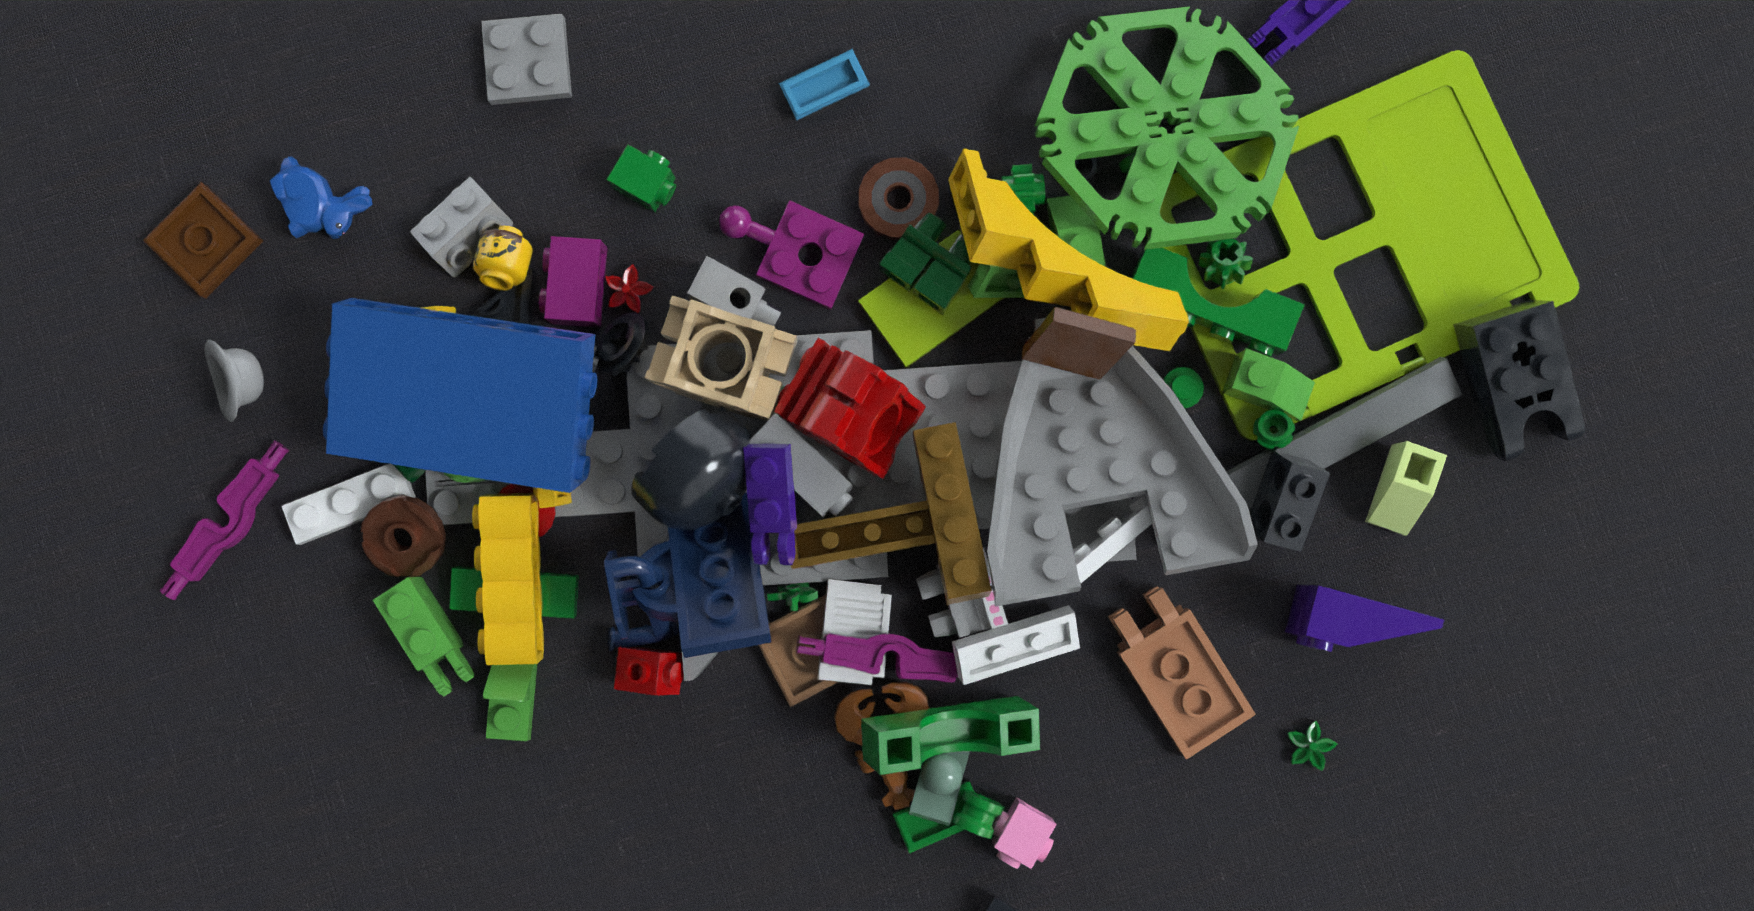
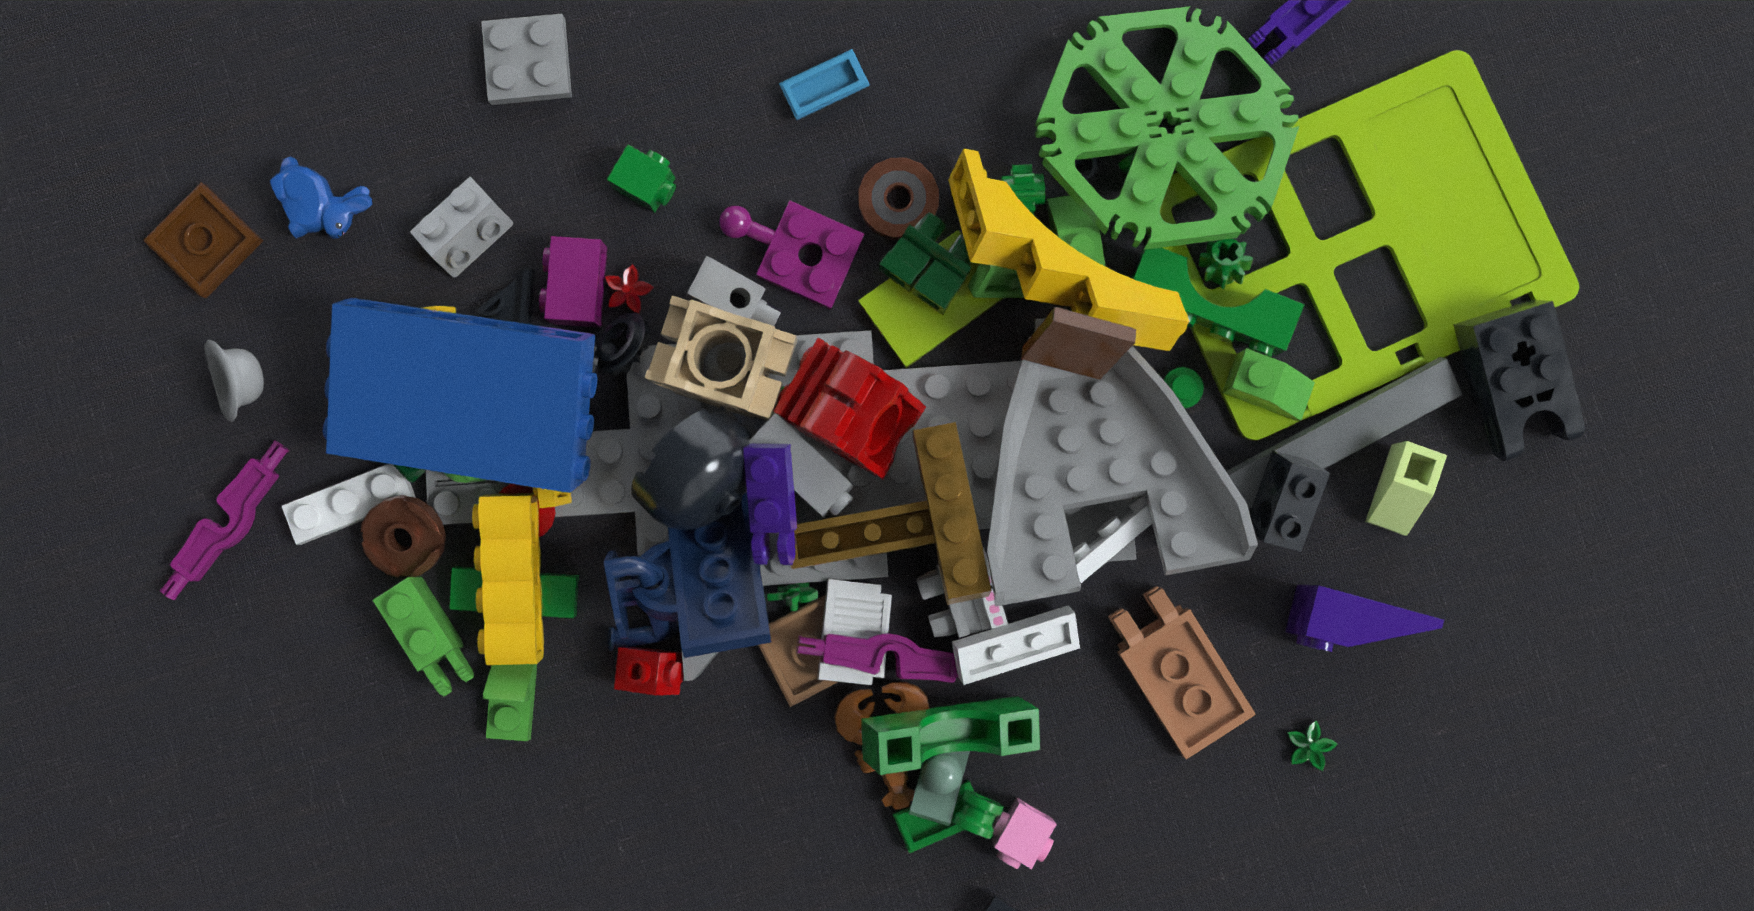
(502, 258): yellow head -> none
(1275, 419): green plate -> none

